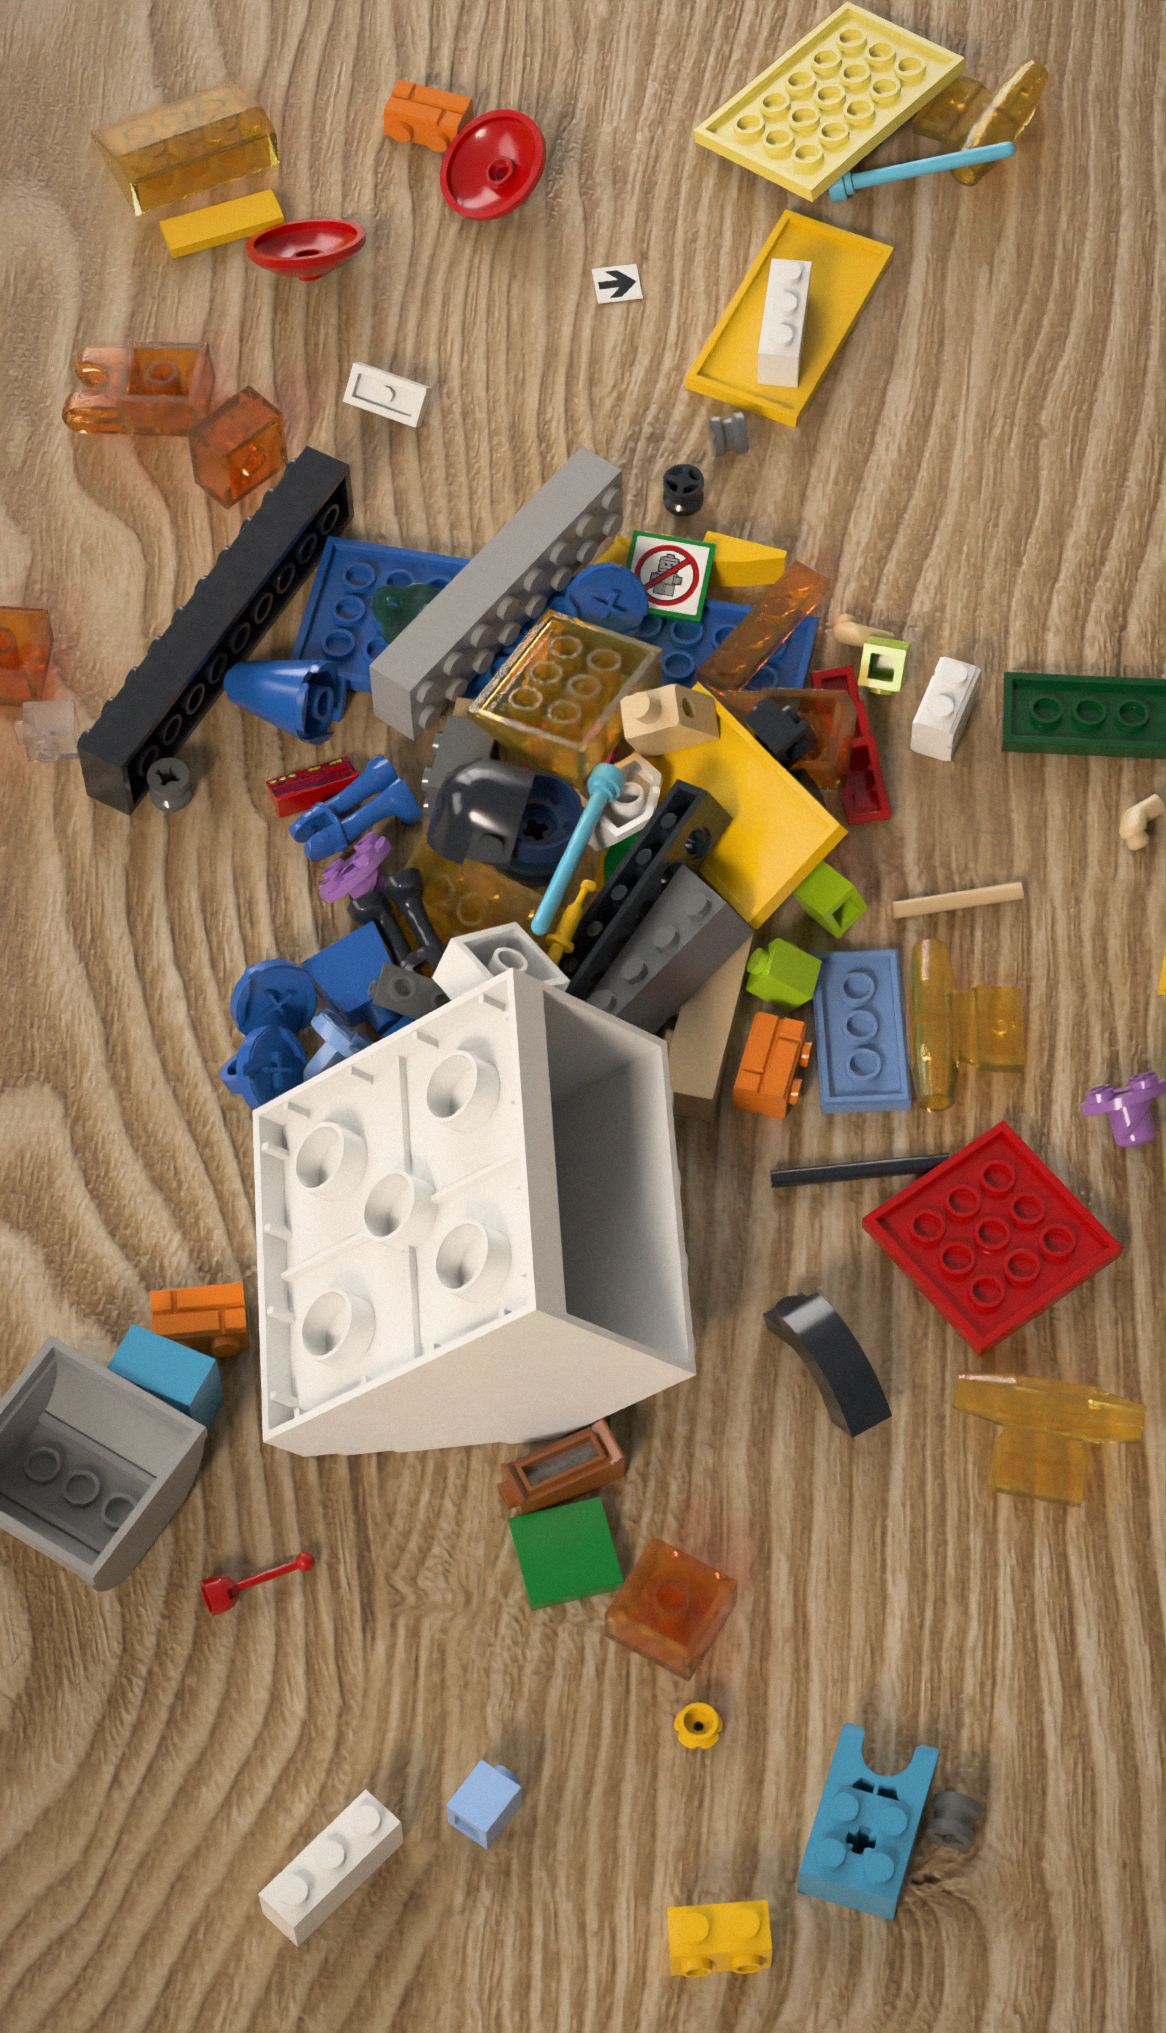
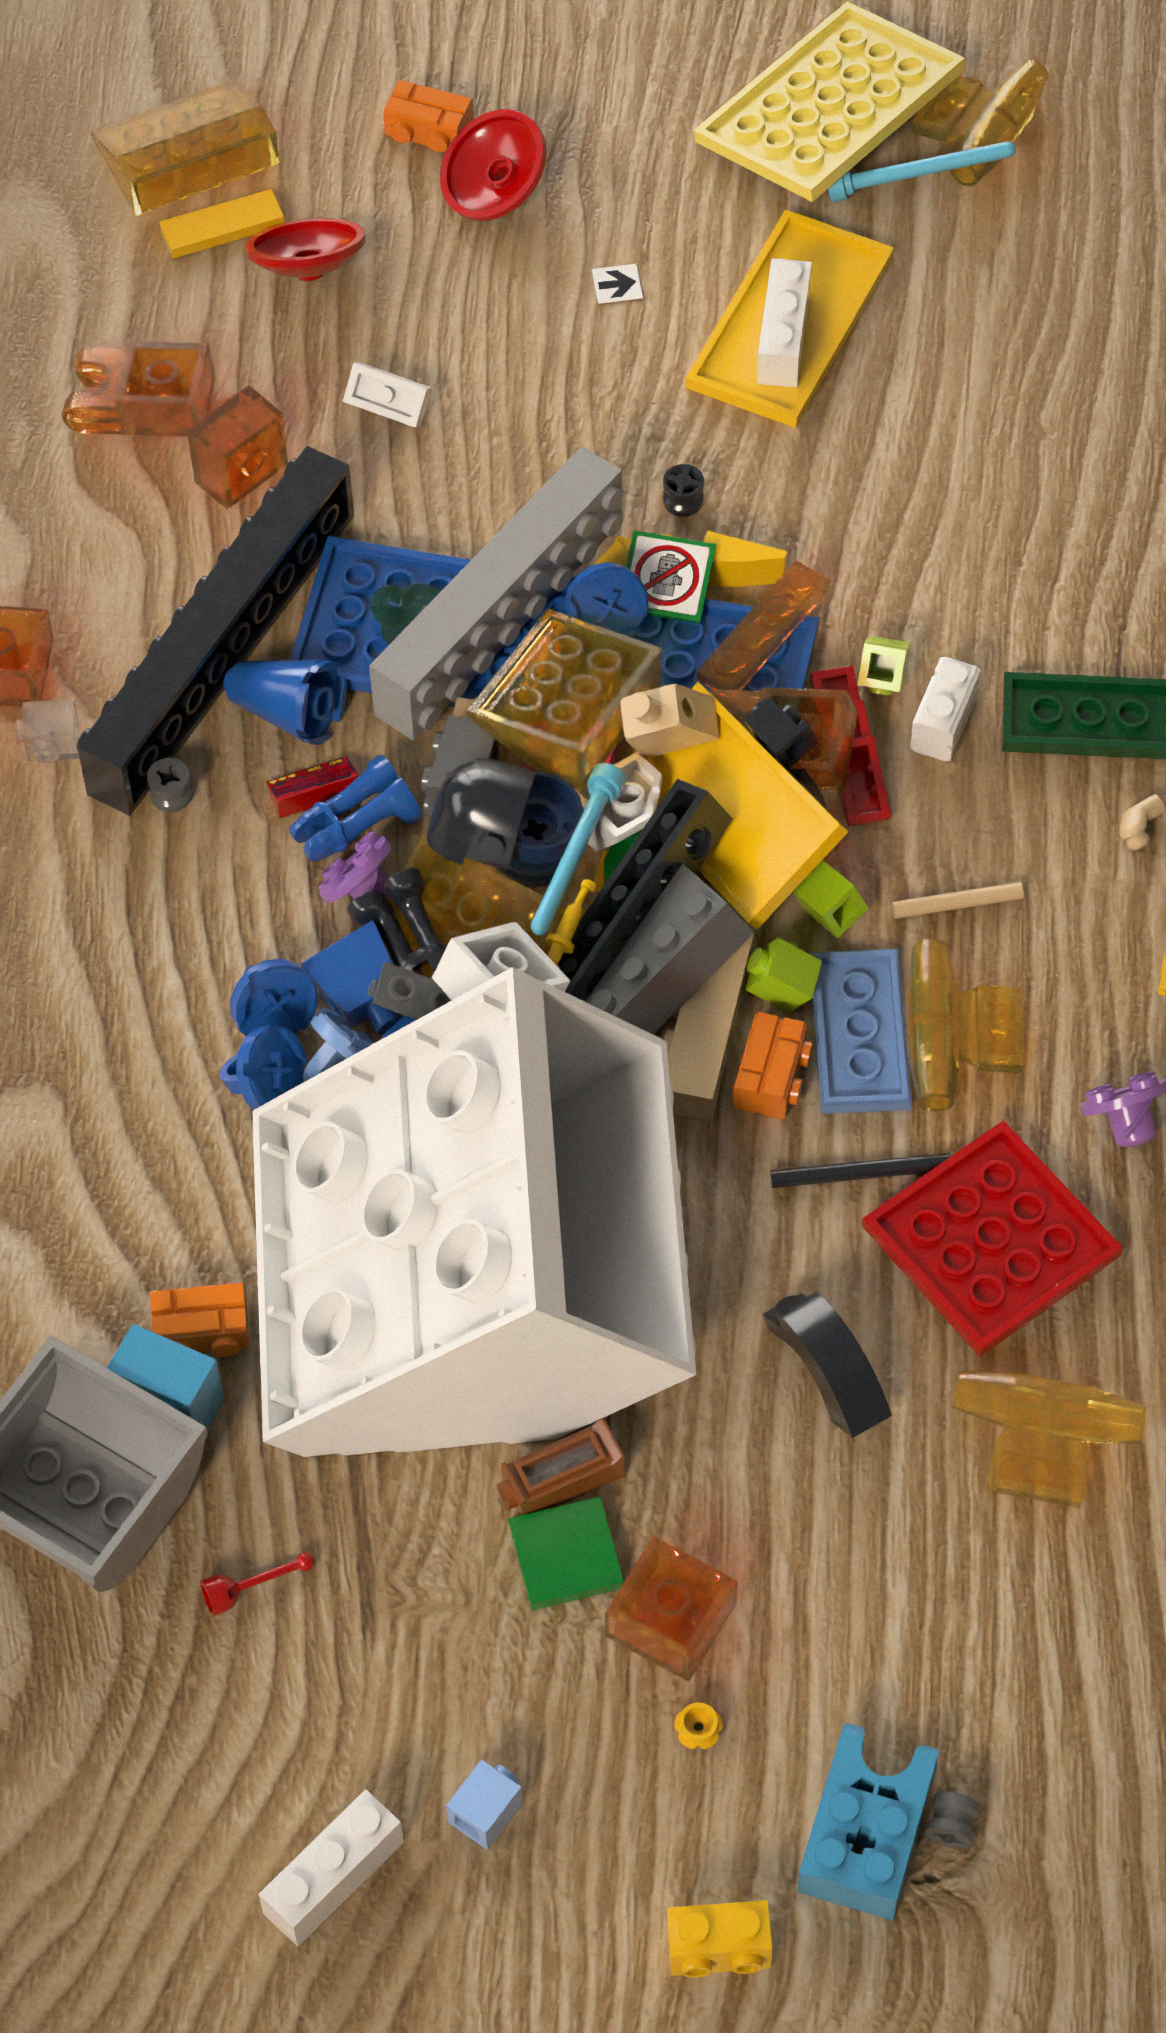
(728, 434): dark grey wheel -> none
(849, 632): tan arm -> none

